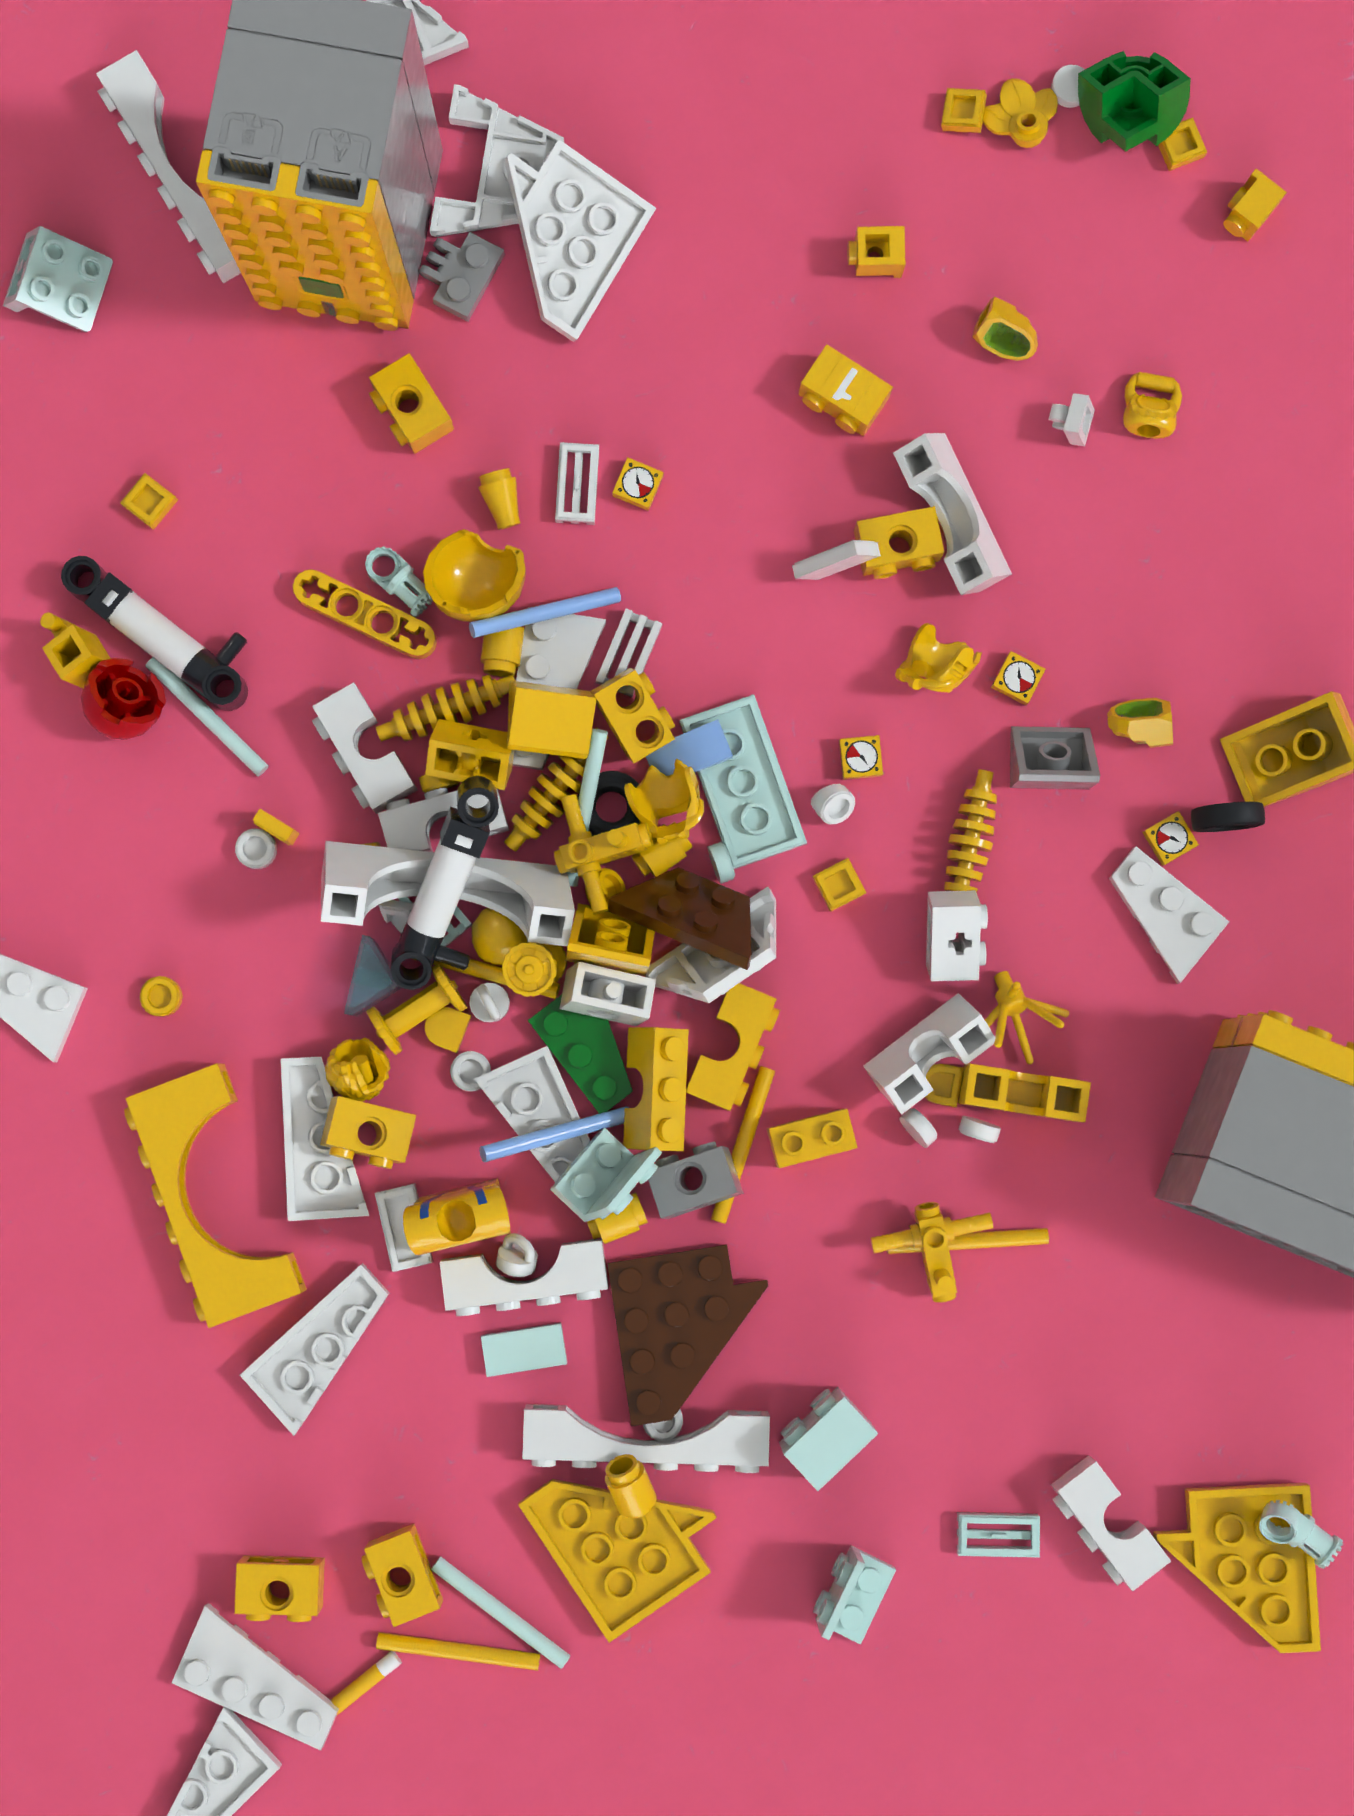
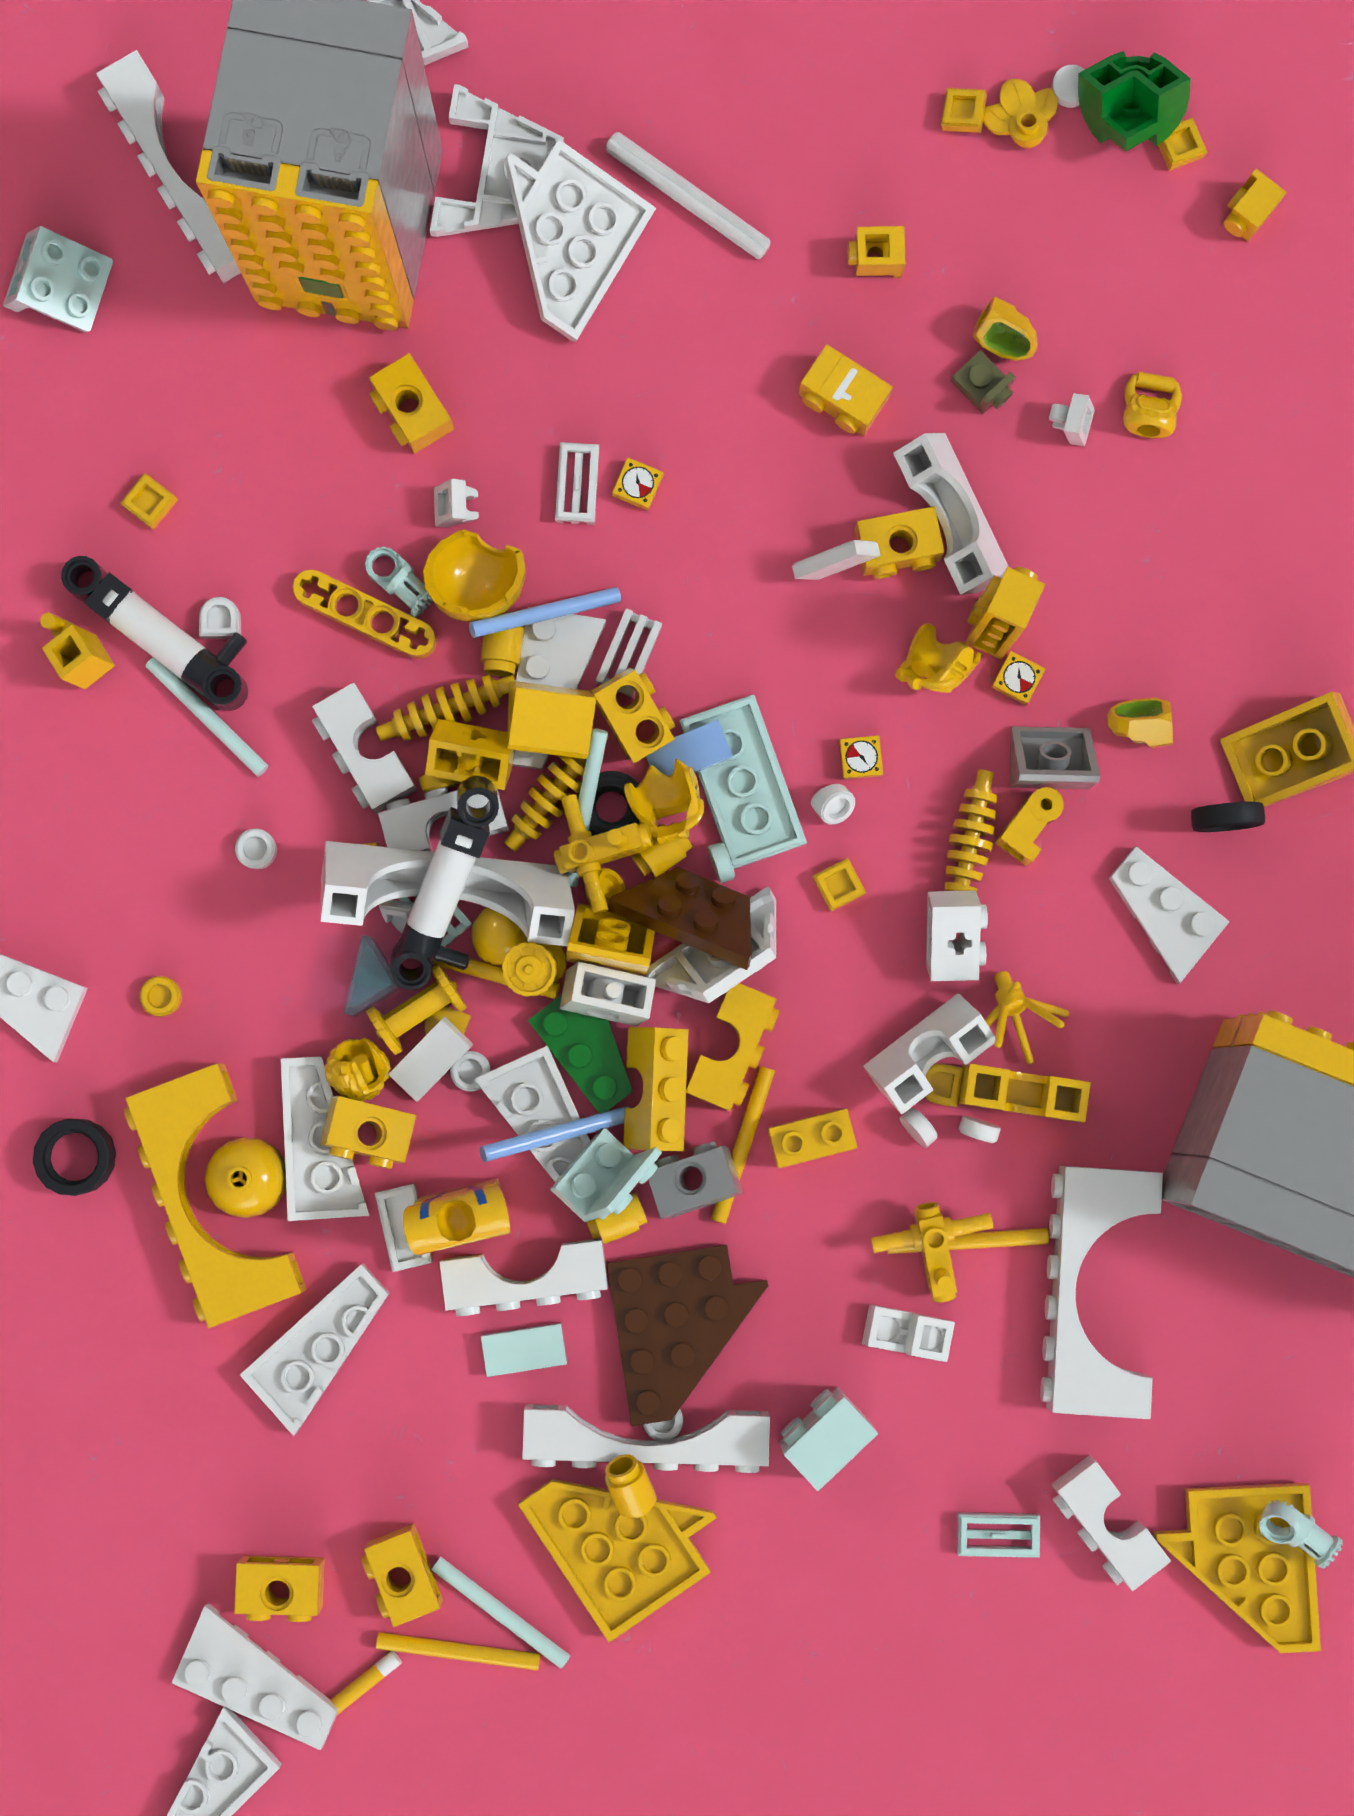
(43, 1151): none -> black tyre
(121, 699): red cylinder -> none
(219, 619): none -> white tile
(264, 1175): none -> yellow cylinder
(275, 827): yellow tile -> none
(430, 1059): none -> white tile
(451, 503): none -> white tile
(462, 273): light grey hinge -> none
(489, 1002): white tile -> none
(500, 495): yellow cone -> none
(516, 1256): white tile -> none
(688, 195): none -> white axle
(854, 1595): light aqua bracket -> none
(908, 1333): none -> white slope
(983, 383): none -> olive bracket
(1004, 610): none -> yellow brick
(1035, 813): none -> yellow leg
(1078, 1375): none -> white arch
(1170, 838): tile -> none

